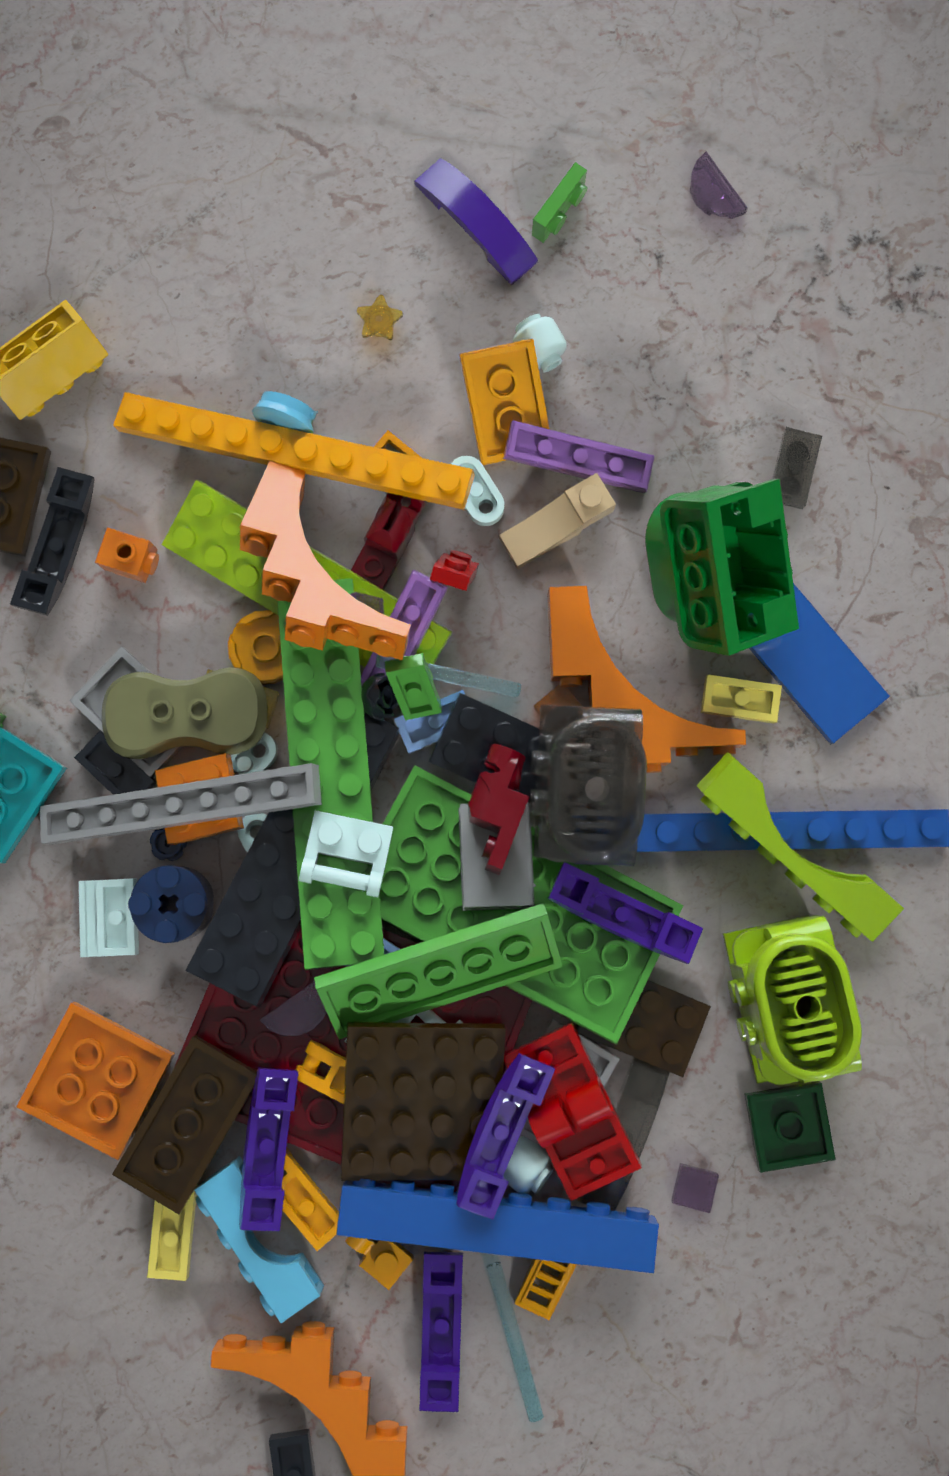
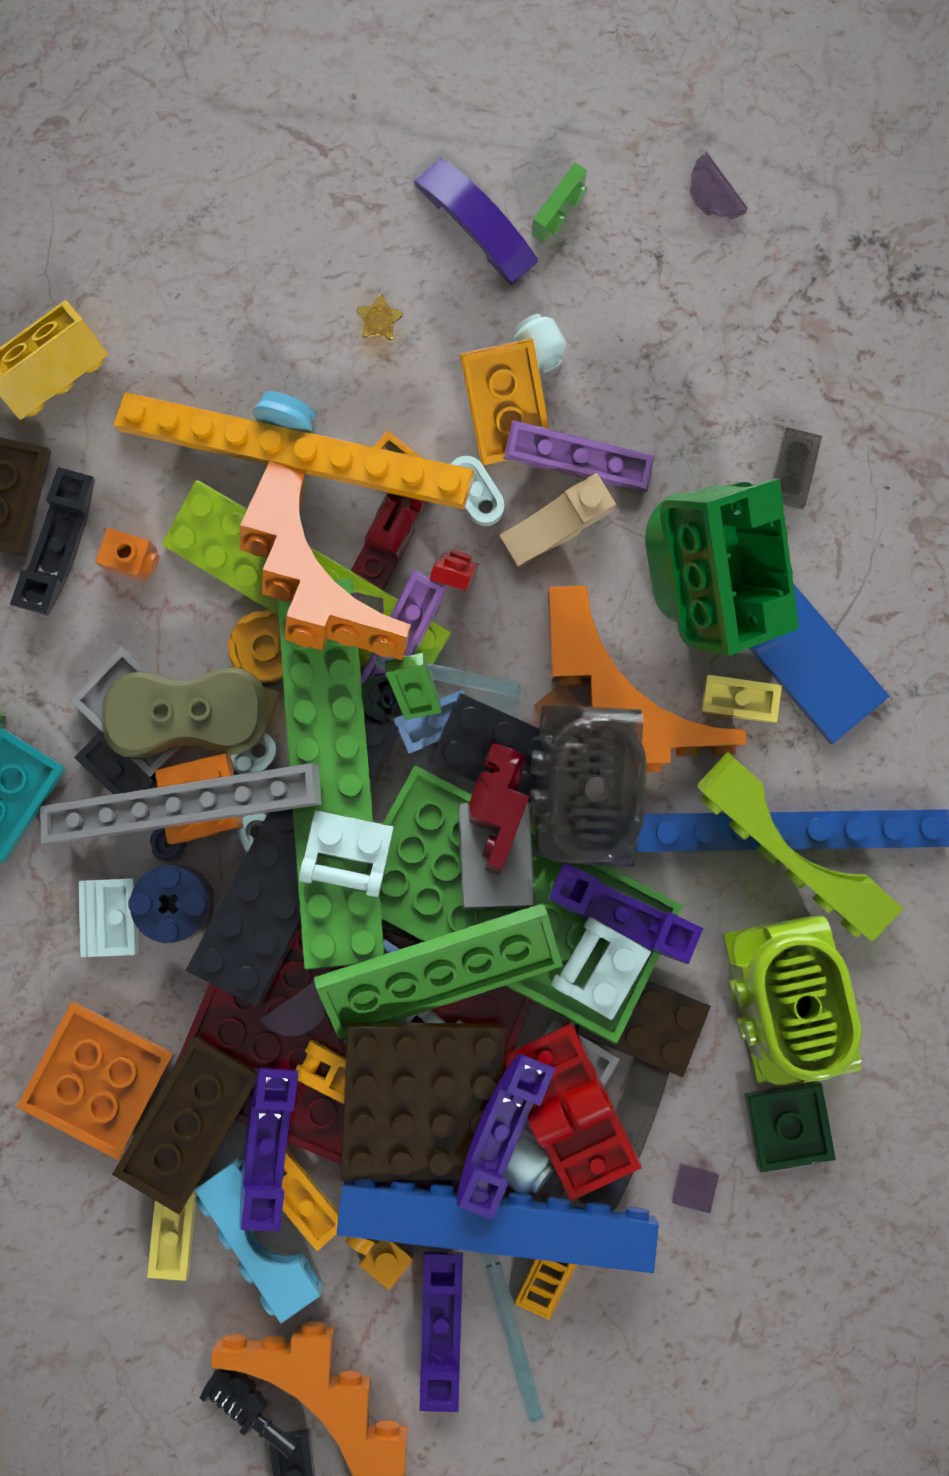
(239, 1398): none -> black piece
(612, 974): none -> light aqua plate

